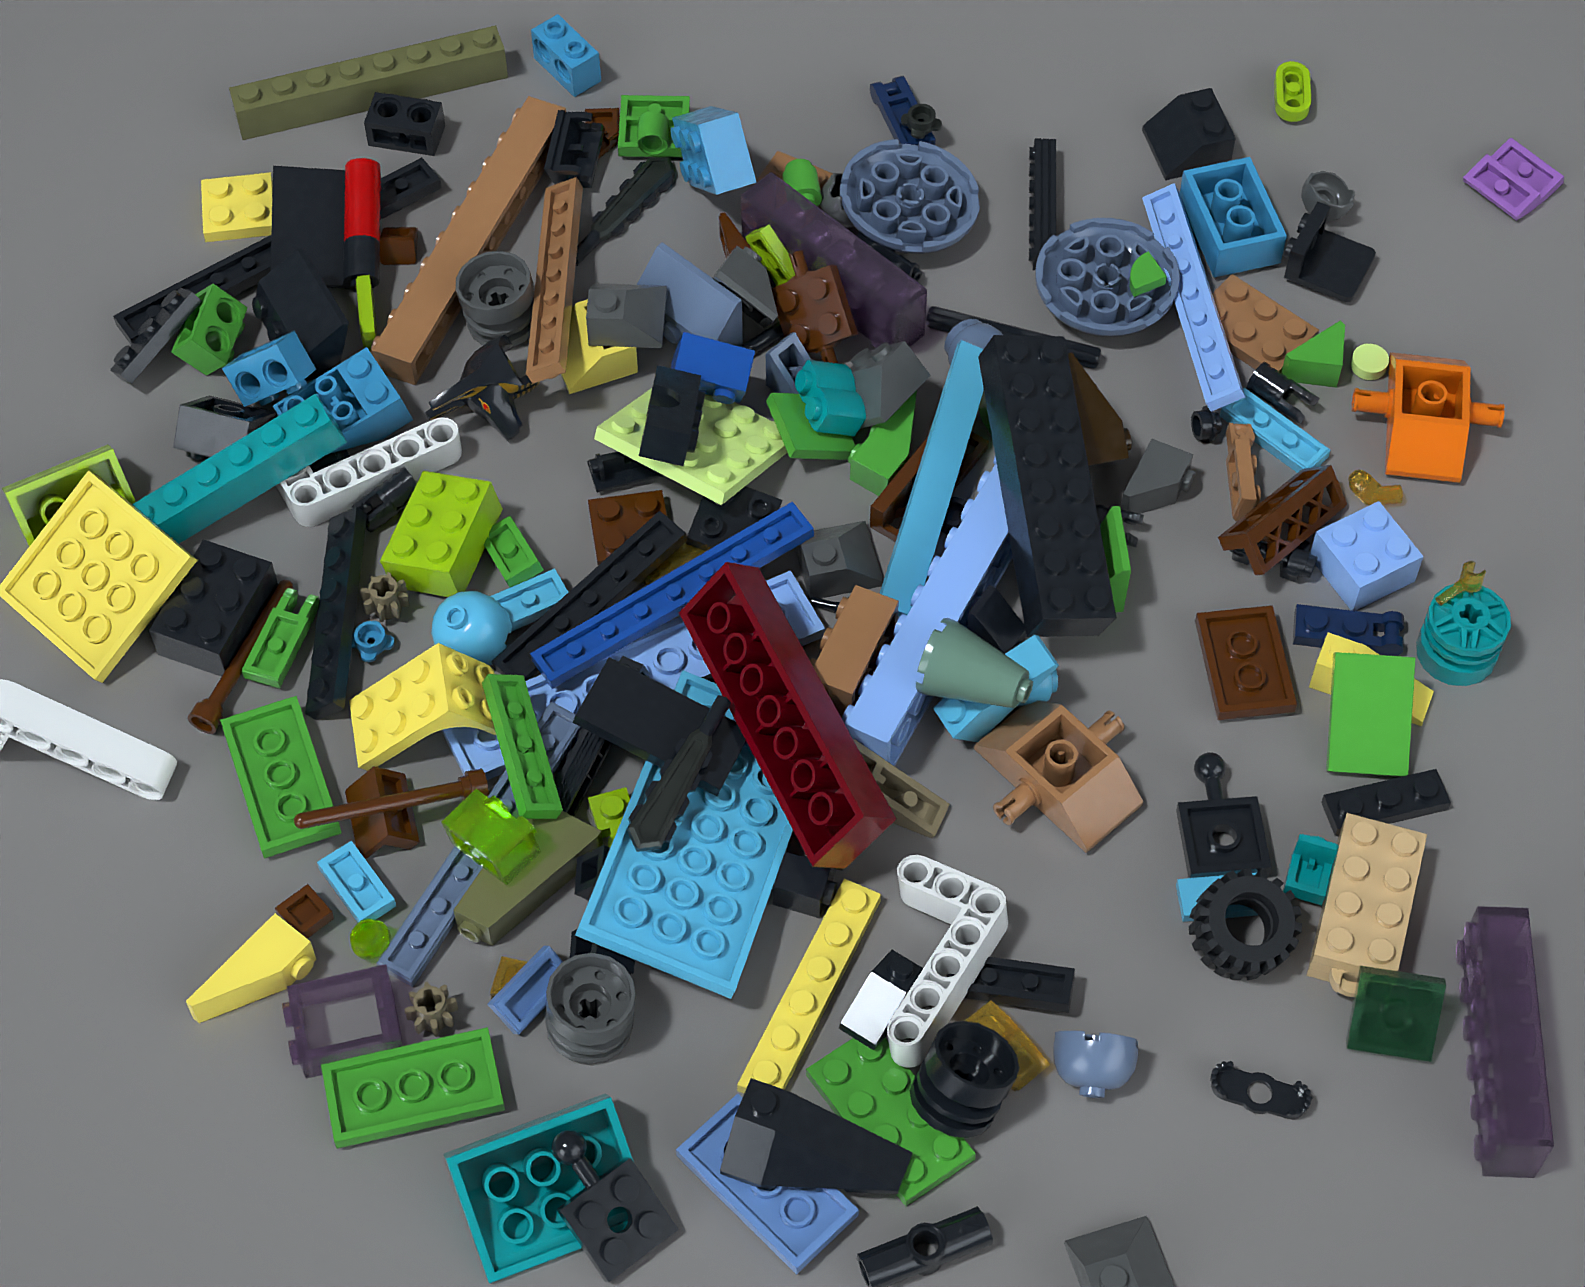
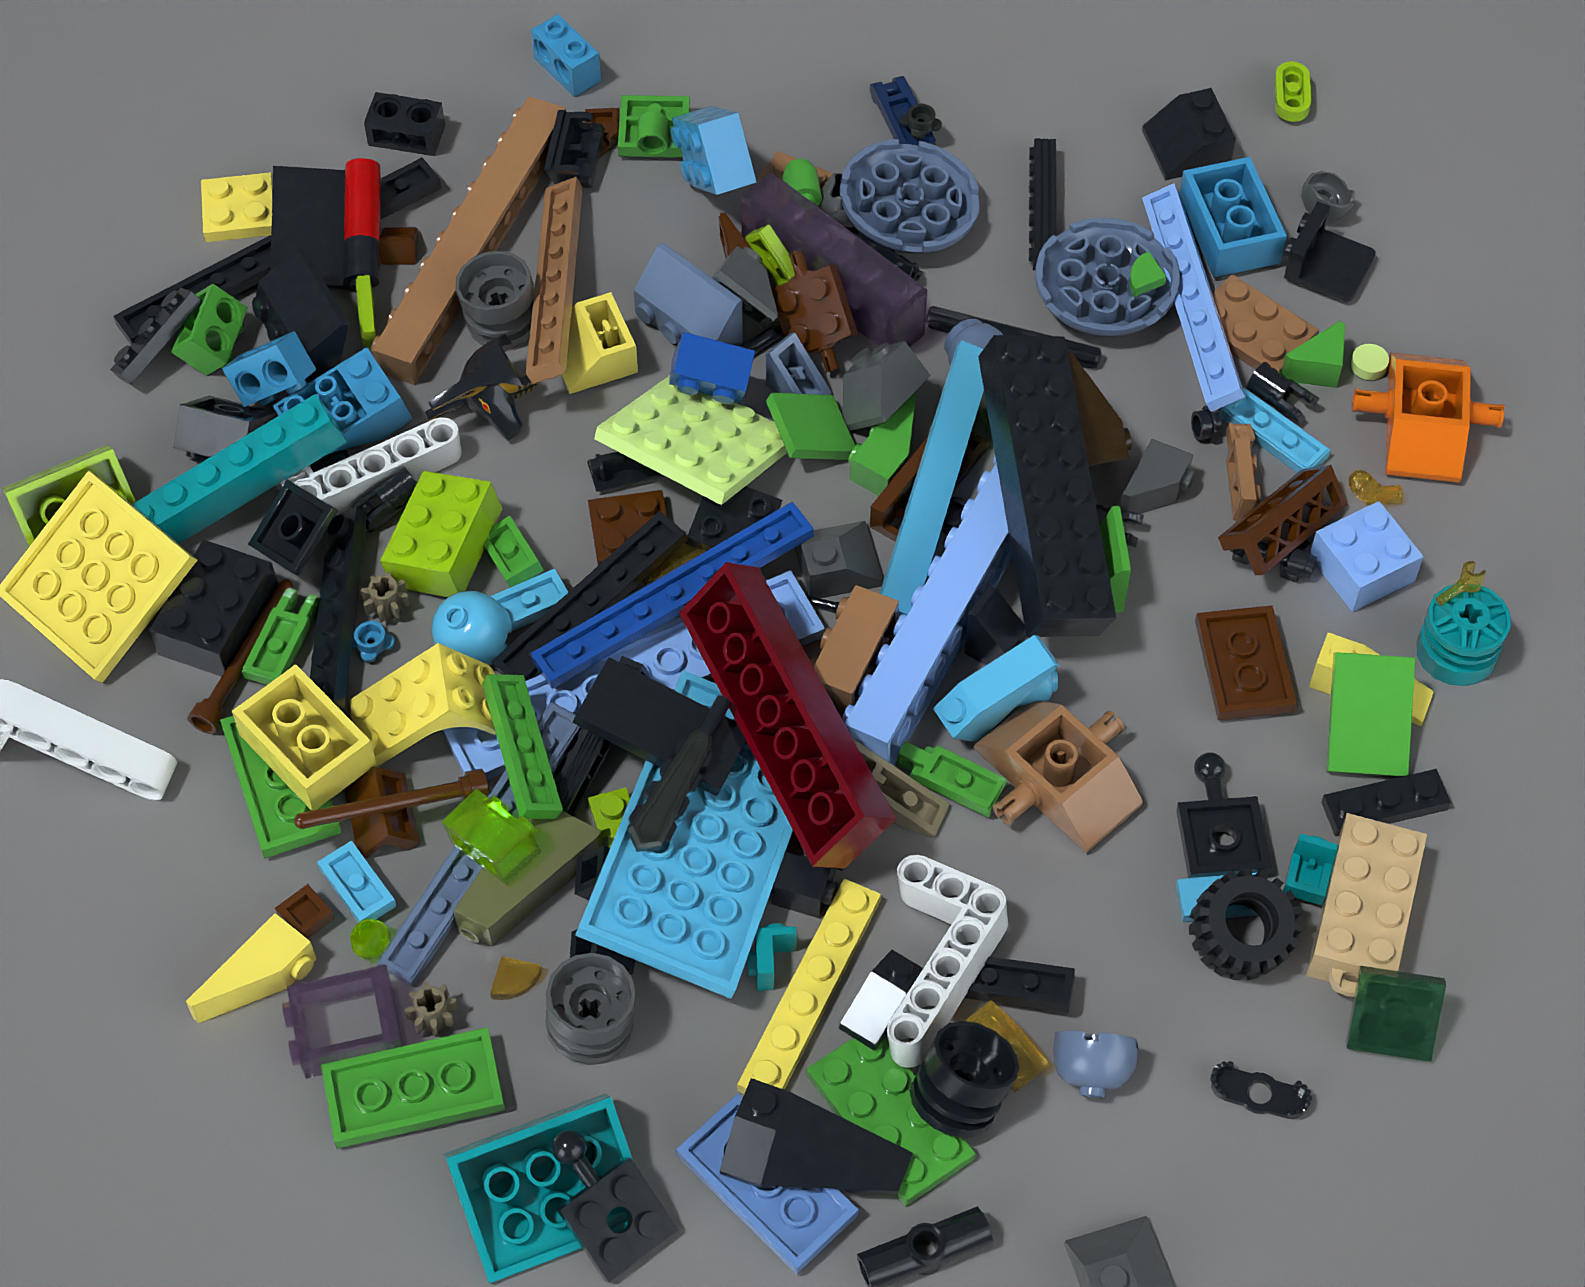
(293, 527): none -> black slope
(304, 737): none -> light yellow brick
(350, 85): olive brick -> none
(525, 993): medium blue tile -> none
(626, 315): dark grey slope -> none
(634, 193): pearl dark grey sword -> none
(672, 416): black arch -> none
(769, 940): none -> teal bracket
(830, 398): teal brick -> none
(953, 776): none -> bright green hinge
(970, 669): sand green cone -> none
(1314, 623): dark blue plate -> none
(1504, 1043): clear purple brick -> none
(1514, 179): medium lavender slope -> none

